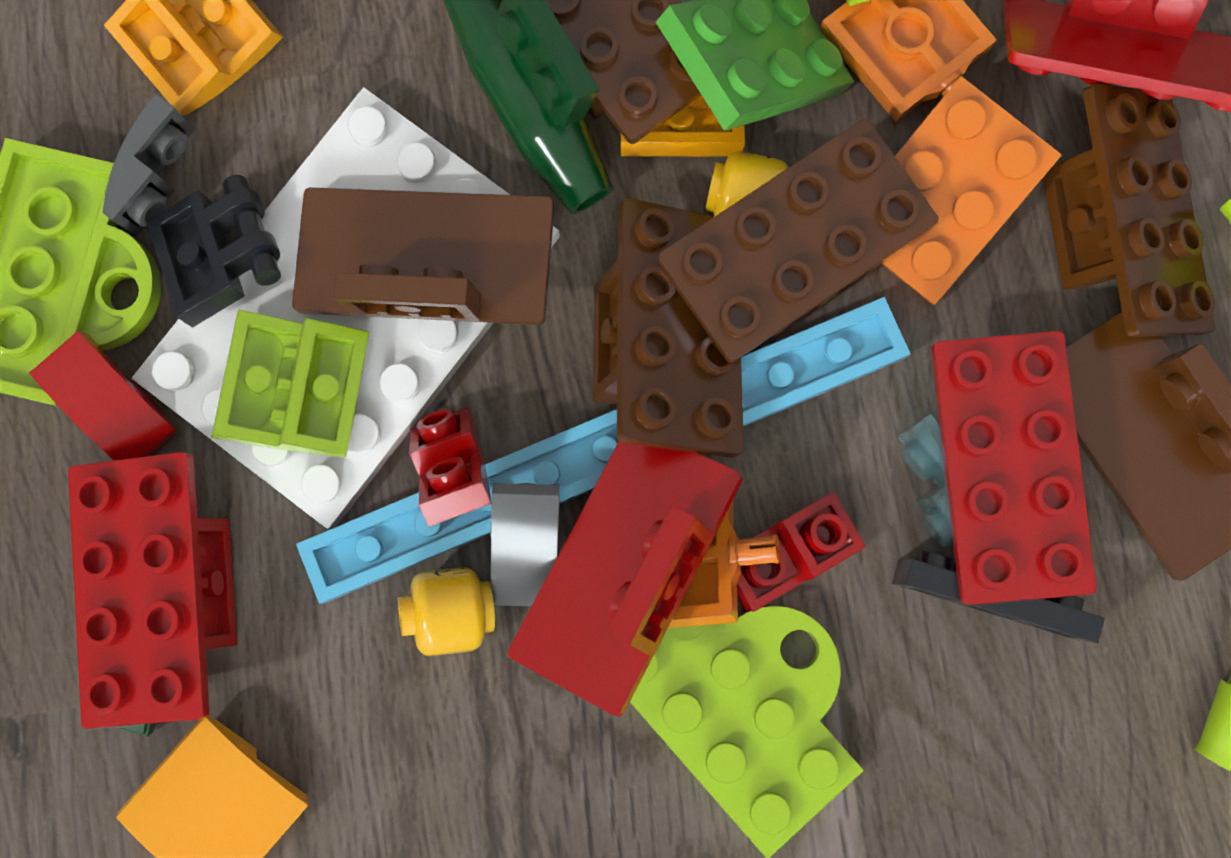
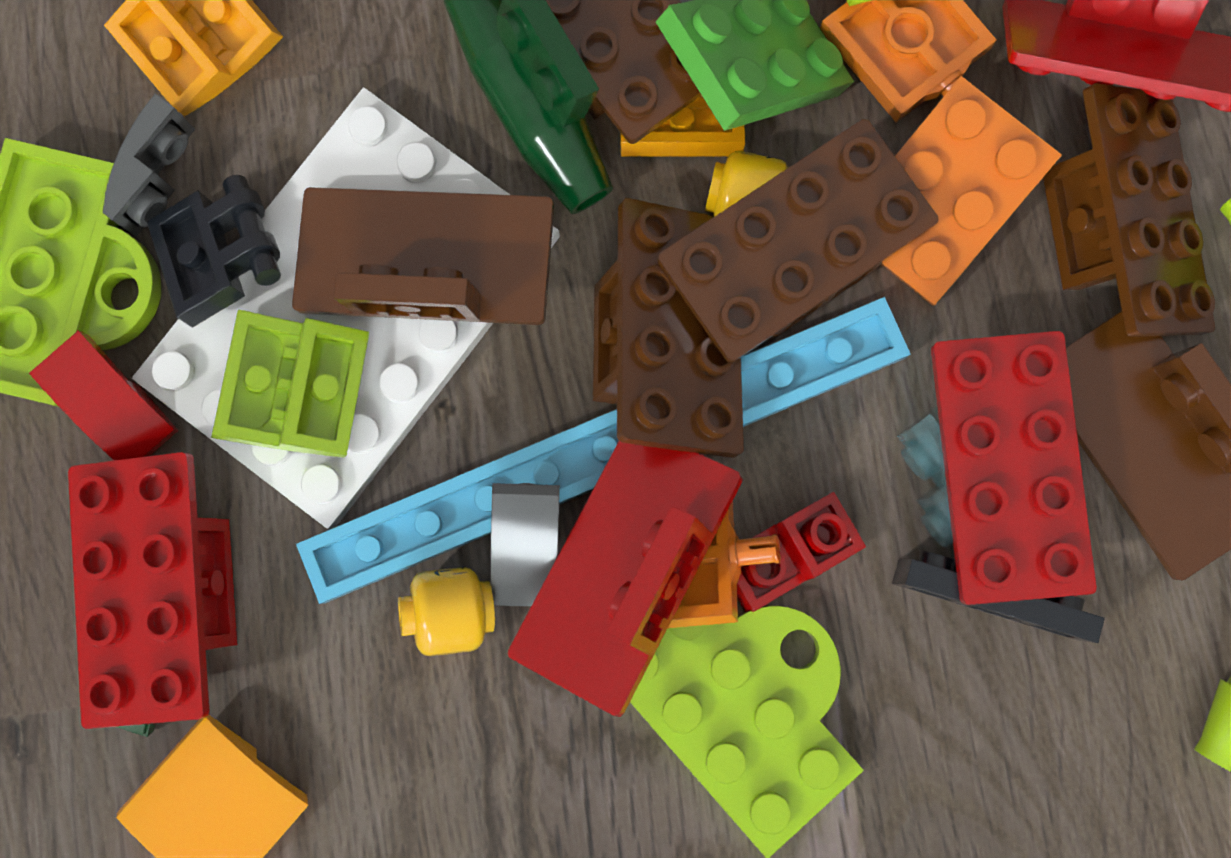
(448, 465): red slope -> none

